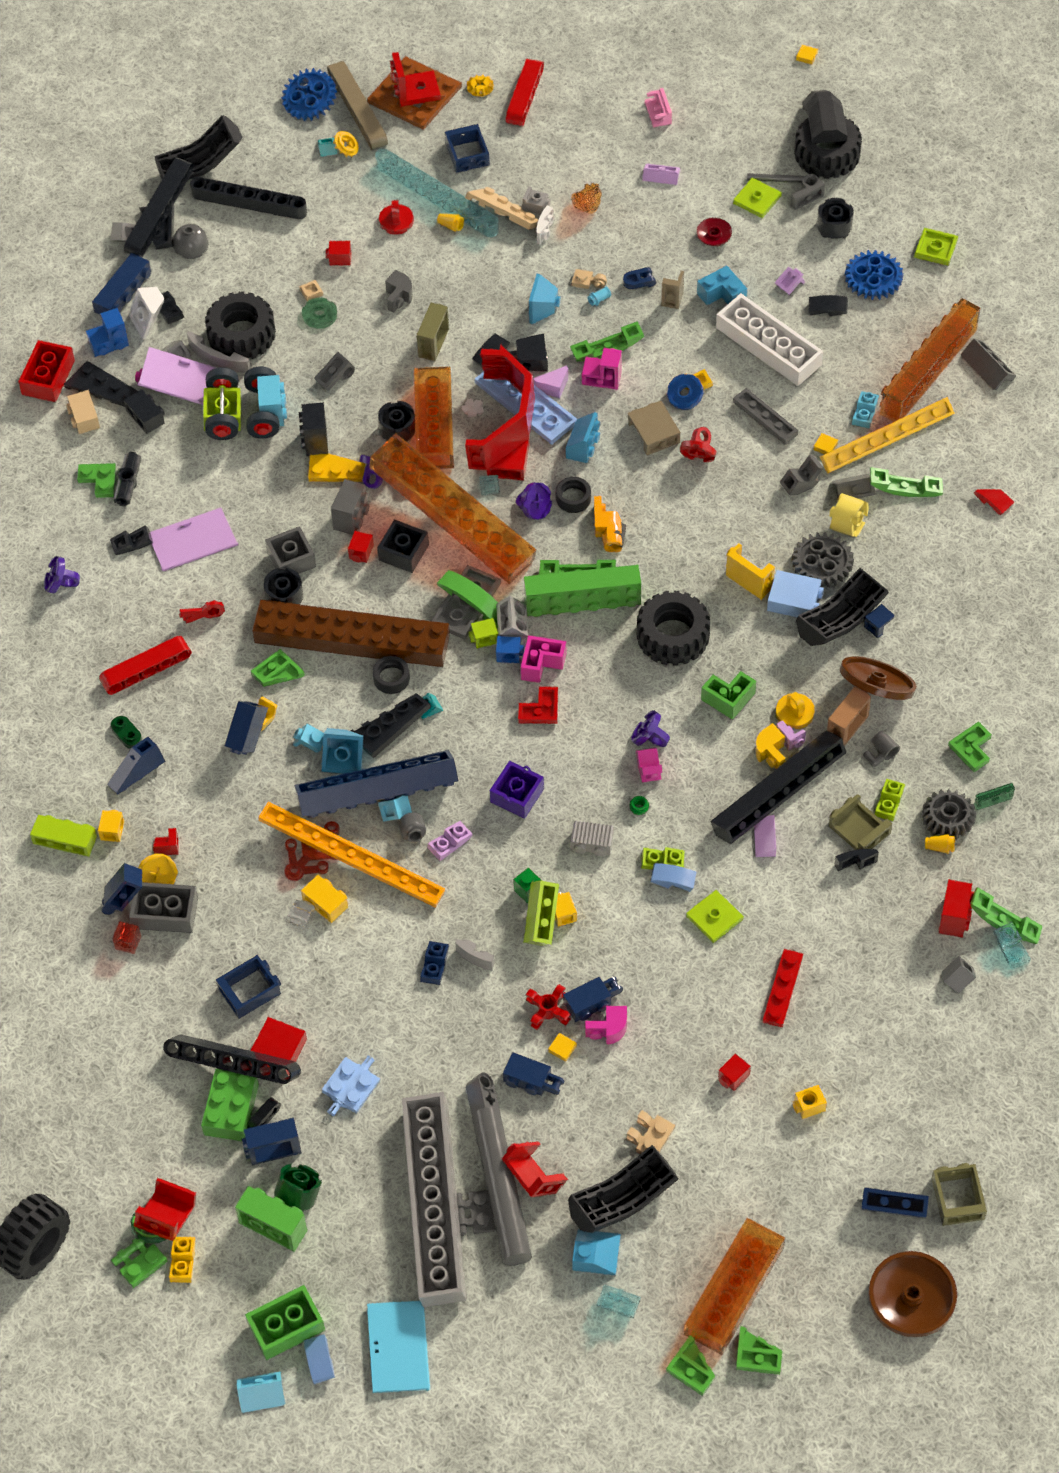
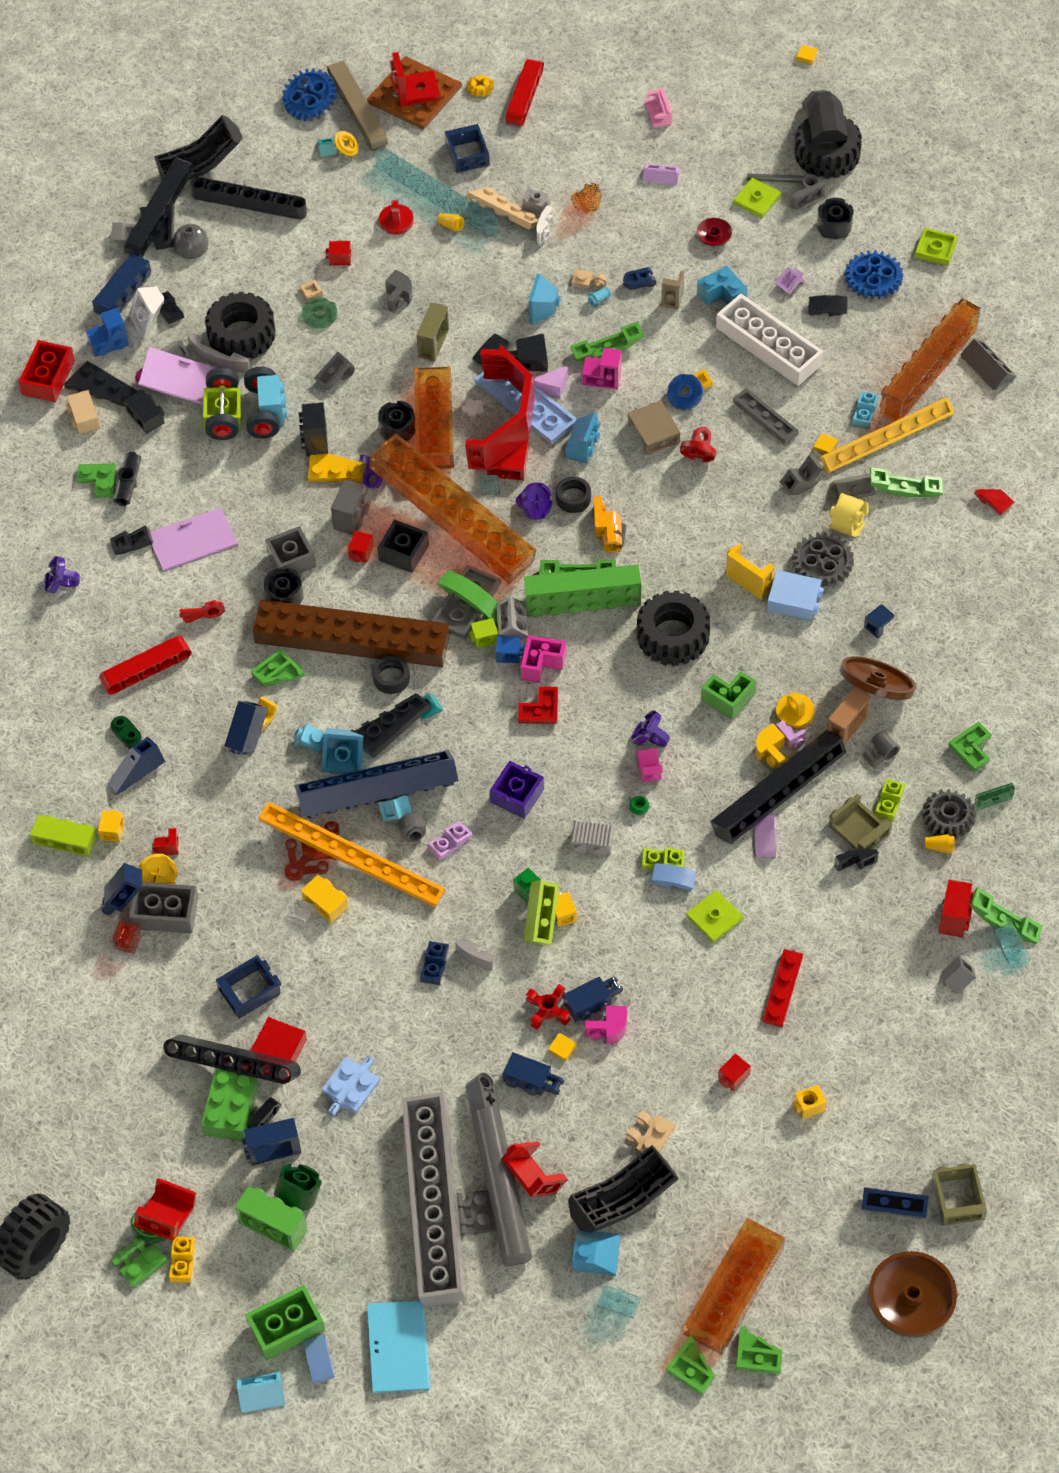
(842, 611): black piece -> none

